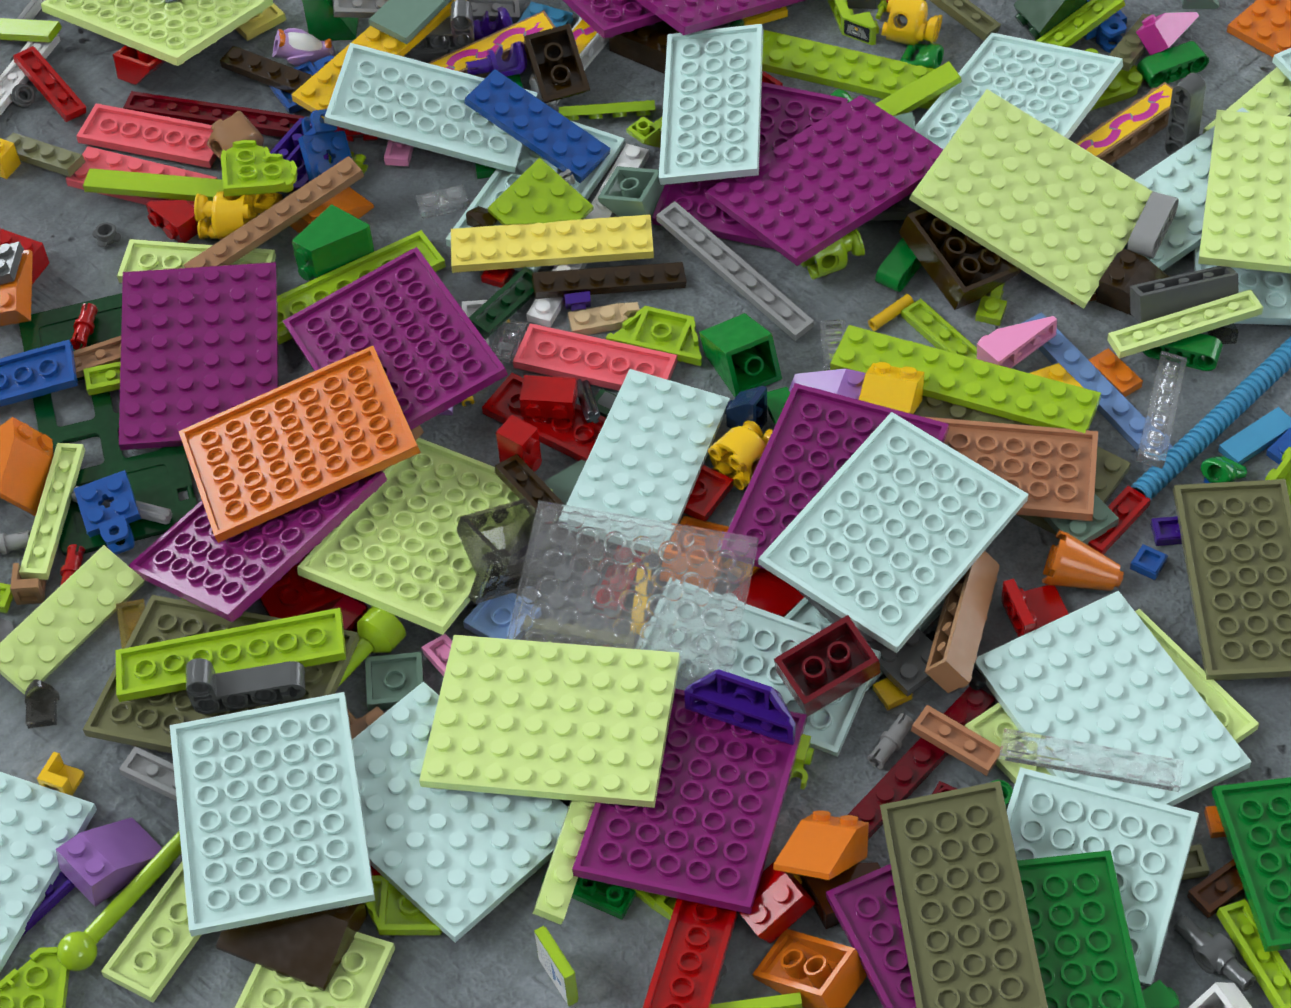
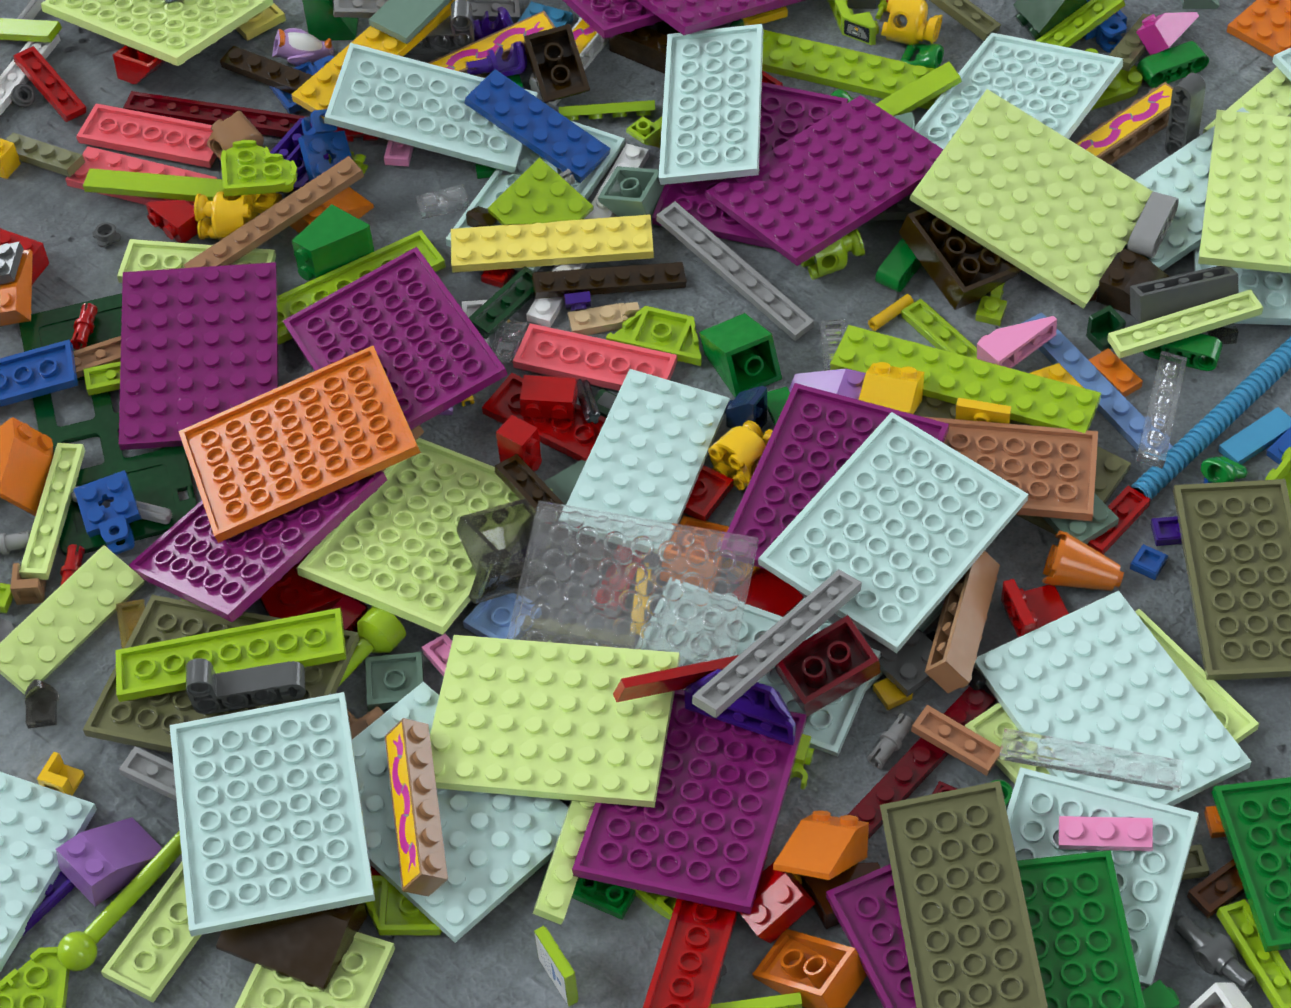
(415, 808): none -> medium nougat brick
(666, 680): none -> red tile
(776, 643): none -> light grey plate
(982, 411): none -> yellow plate
(1101, 324): none -> dark green panel
(1105, 833): none -> bright pink plate

